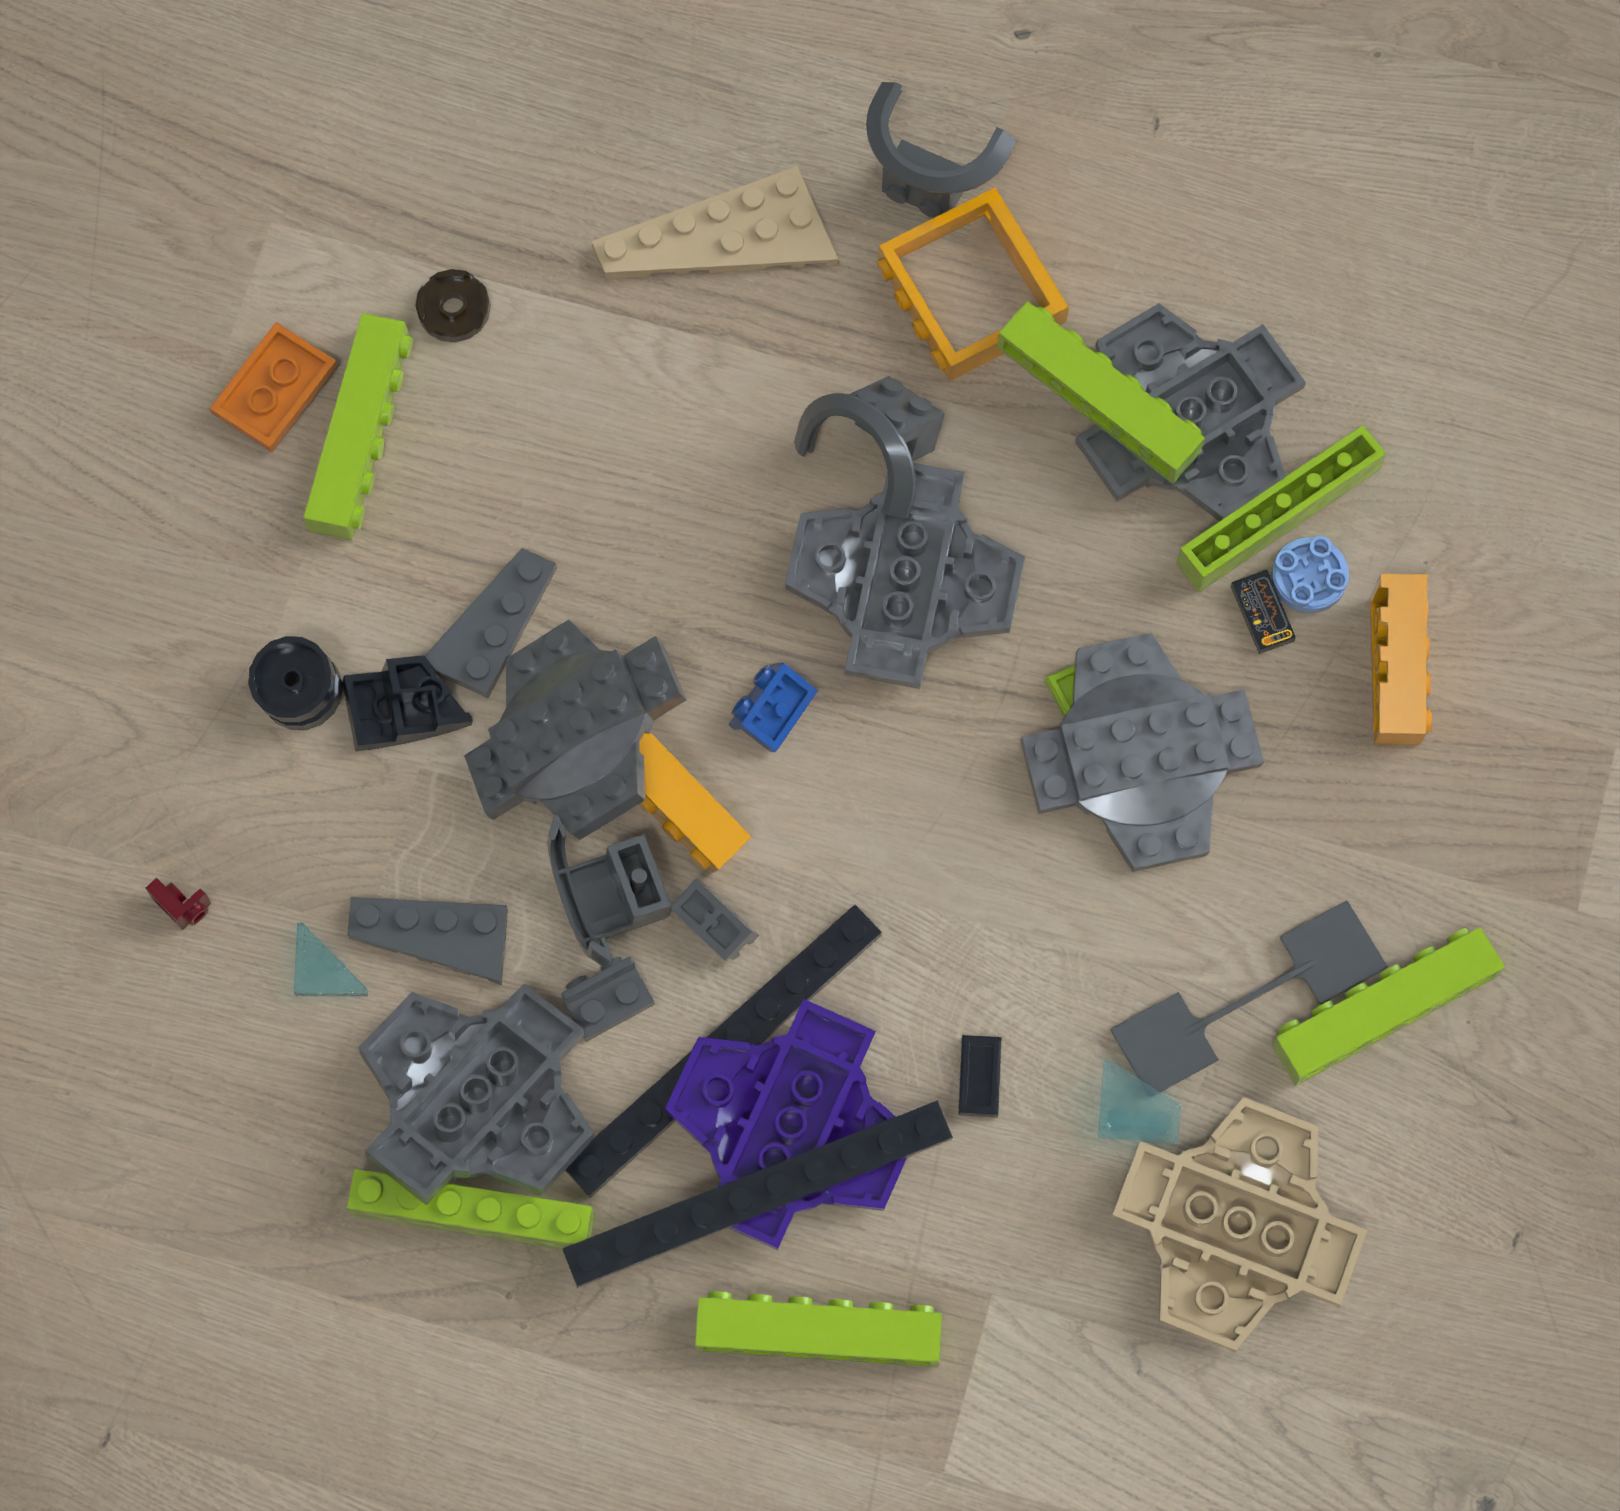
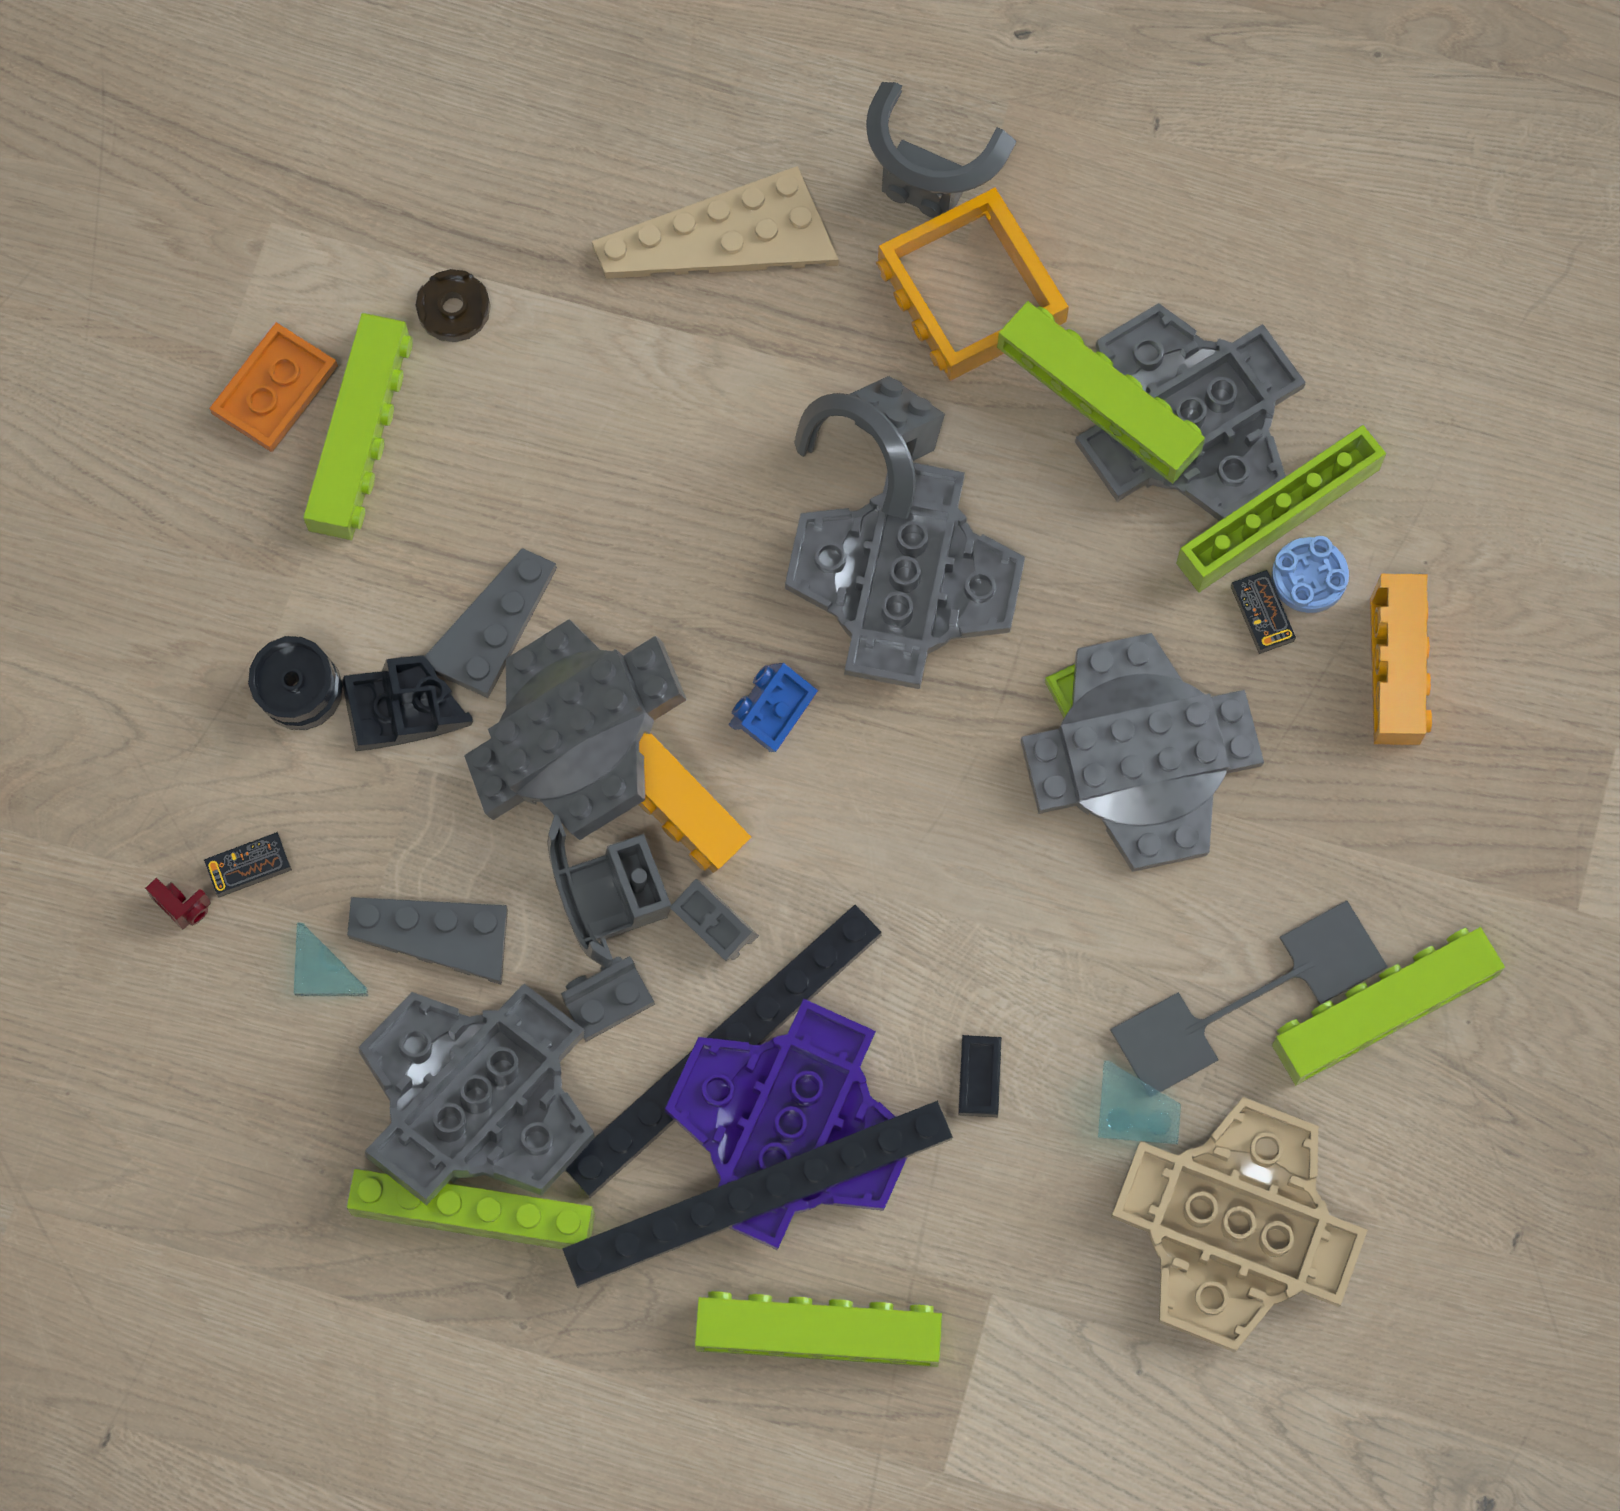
(247, 864): none -> black tile

